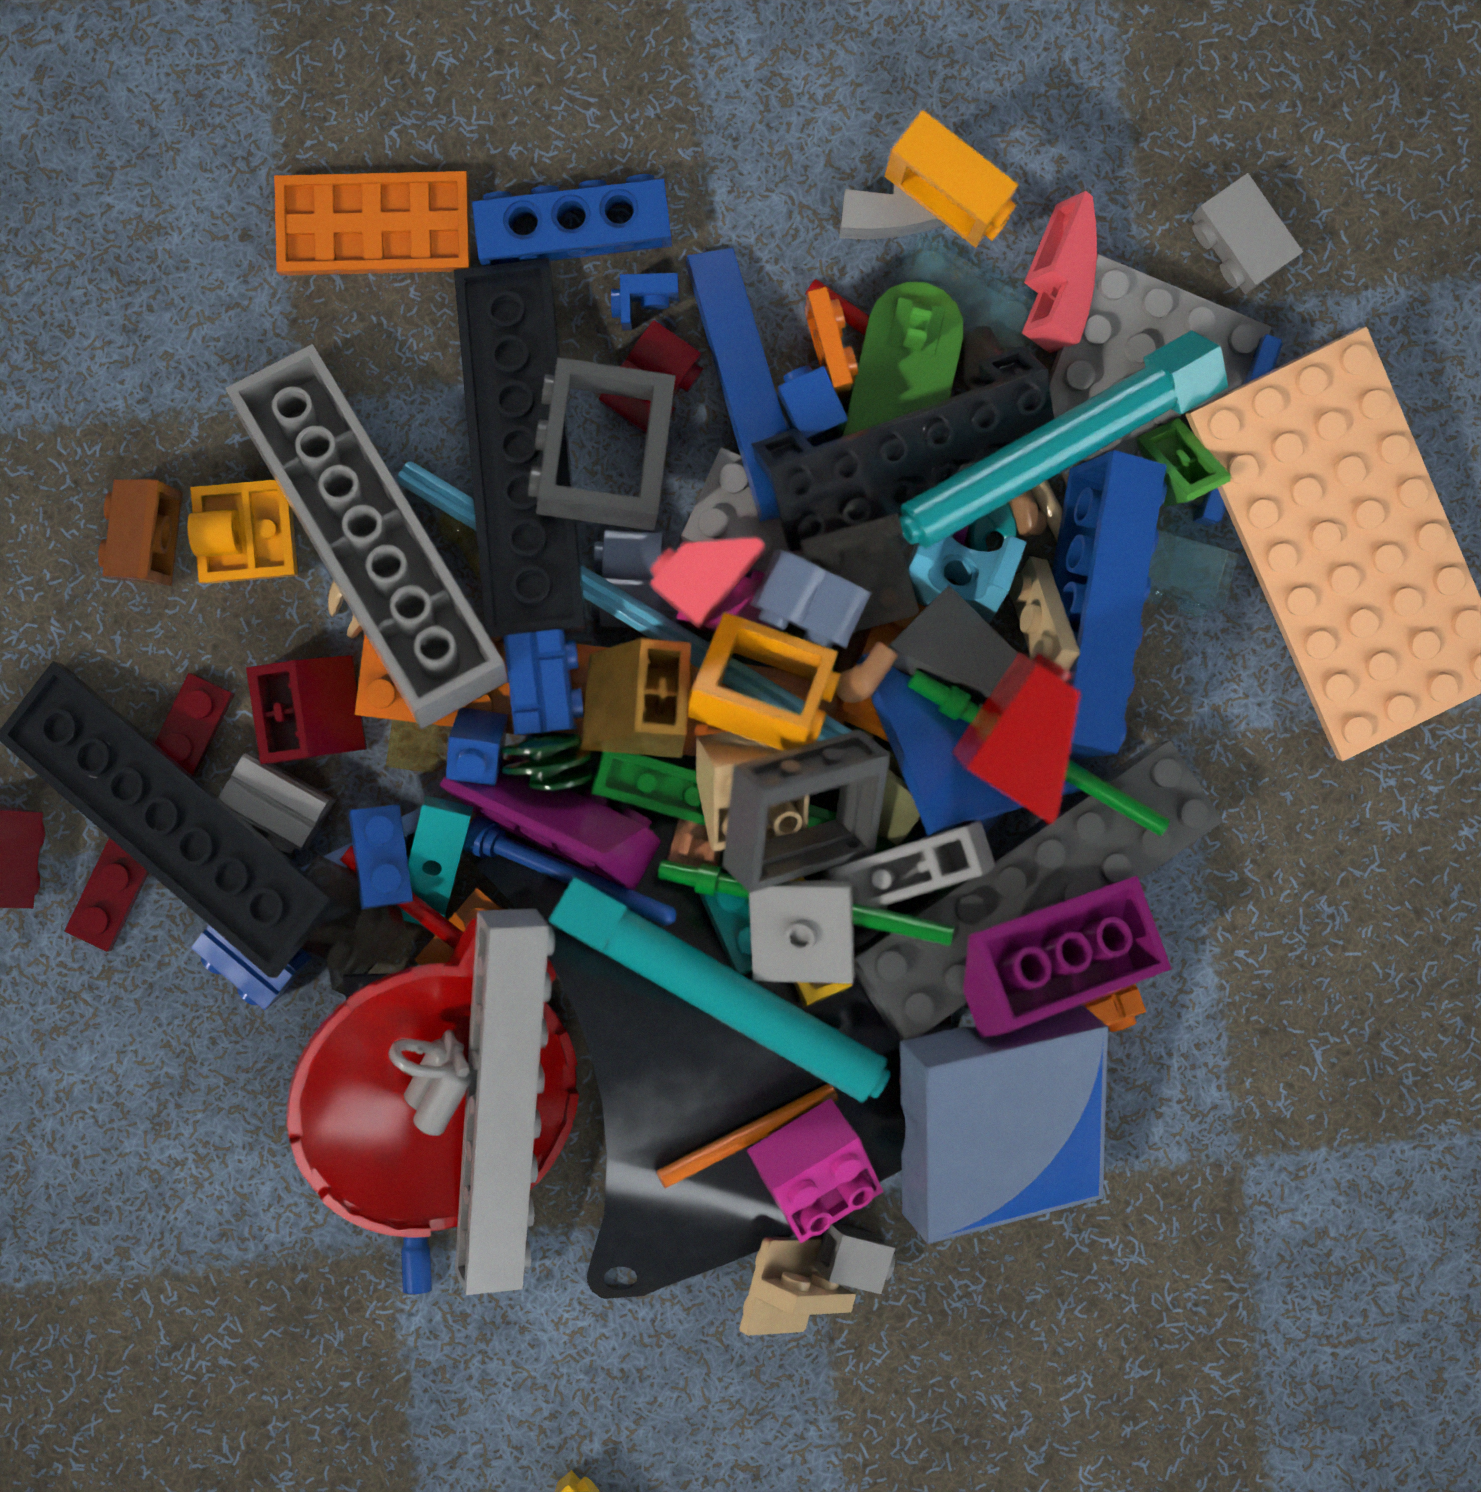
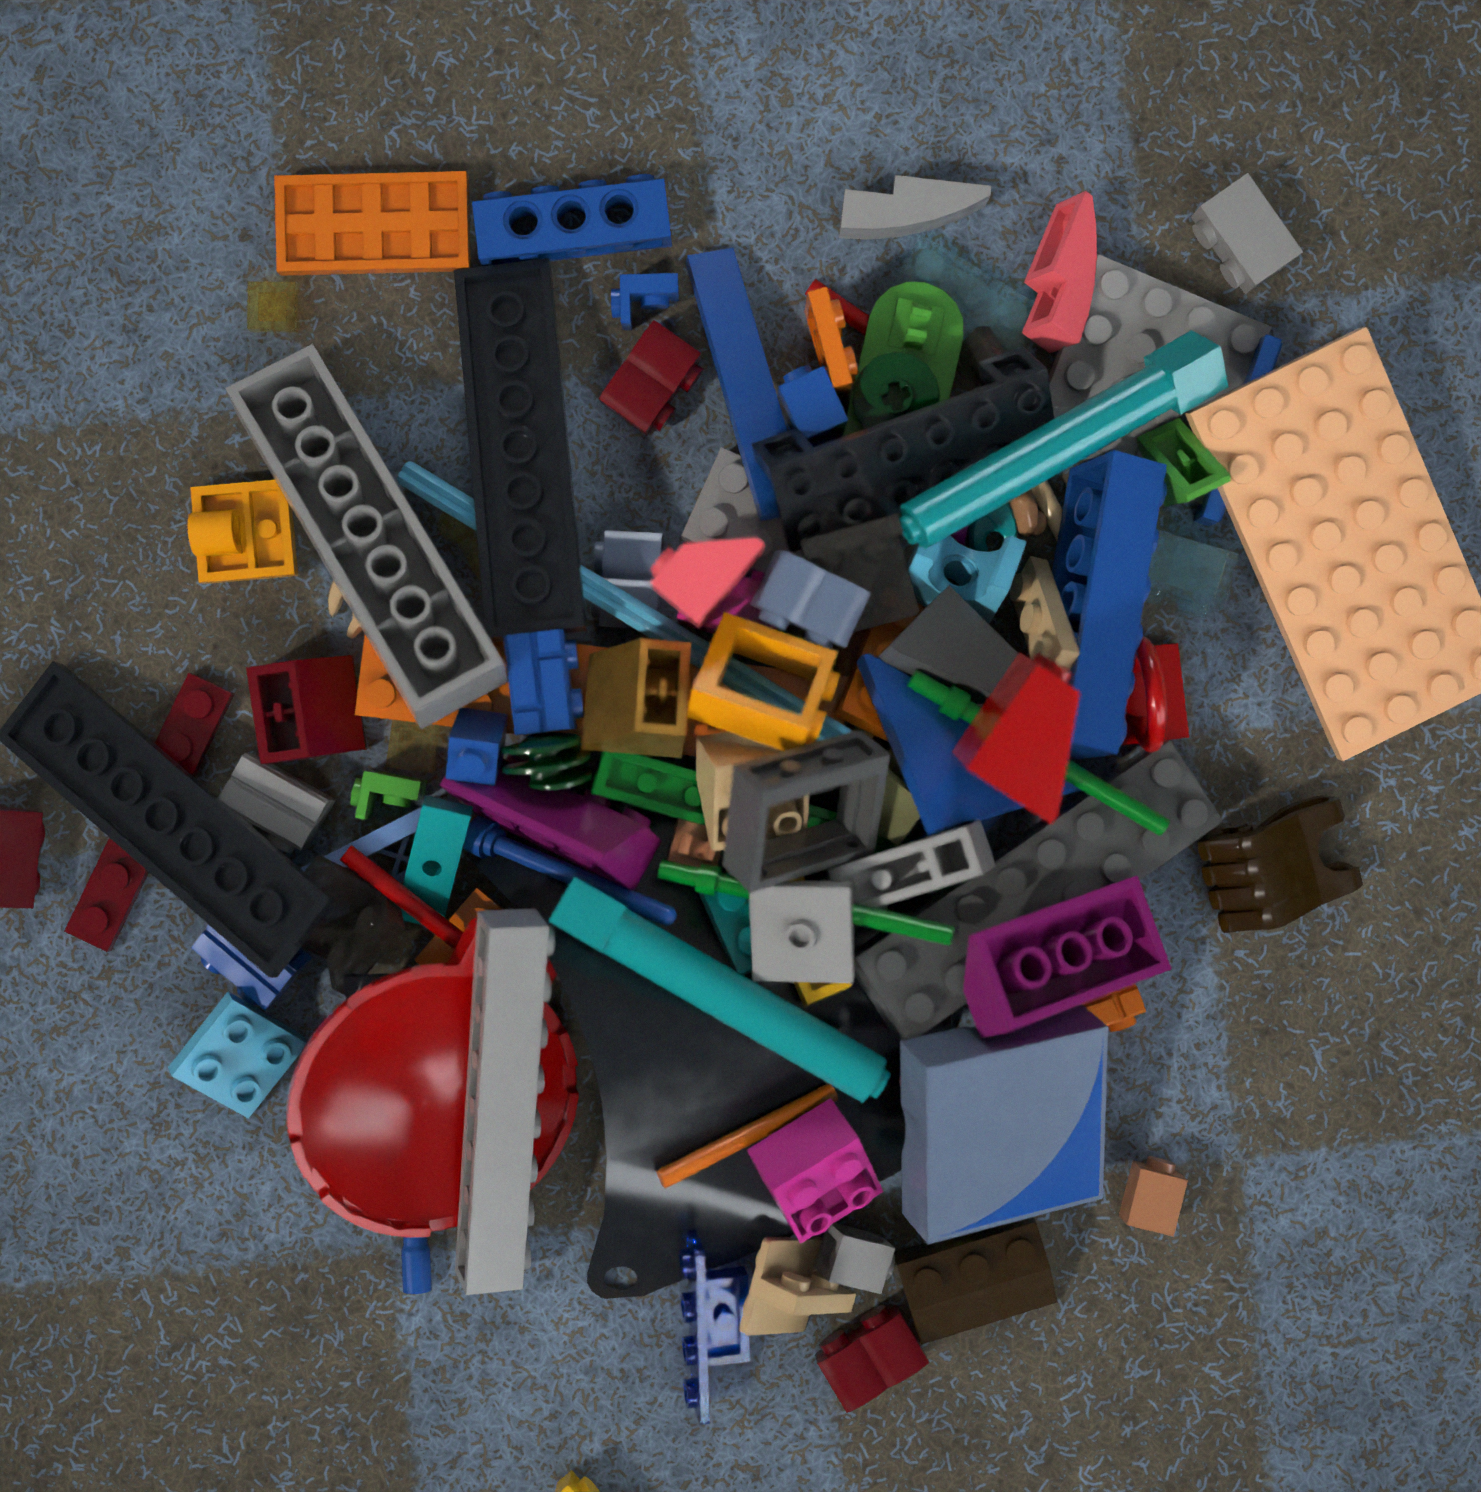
(141, 531): dark orange slope -> none
(237, 1055): none -> medium azure plate
(272, 307): none -> clear yellow tile
(380, 856): blue plate -> none
(396, 791): none -> bright green bracket
(436, 1082): light grey piece -> none
(597, 506): dark grey window -> none
(714, 1318): none -> clear blue bracket
(864, 679): medium nougat arm -> none
(870, 1357): none -> dark red brick
(887, 371): none -> dark green piece
(951, 180): light orange window -> none
(975, 1279): none -> dark brown slope
(1153, 1196): none -> nougat brick
(1157, 701): none -> red tile
(1274, 871): none -> dark brown piece

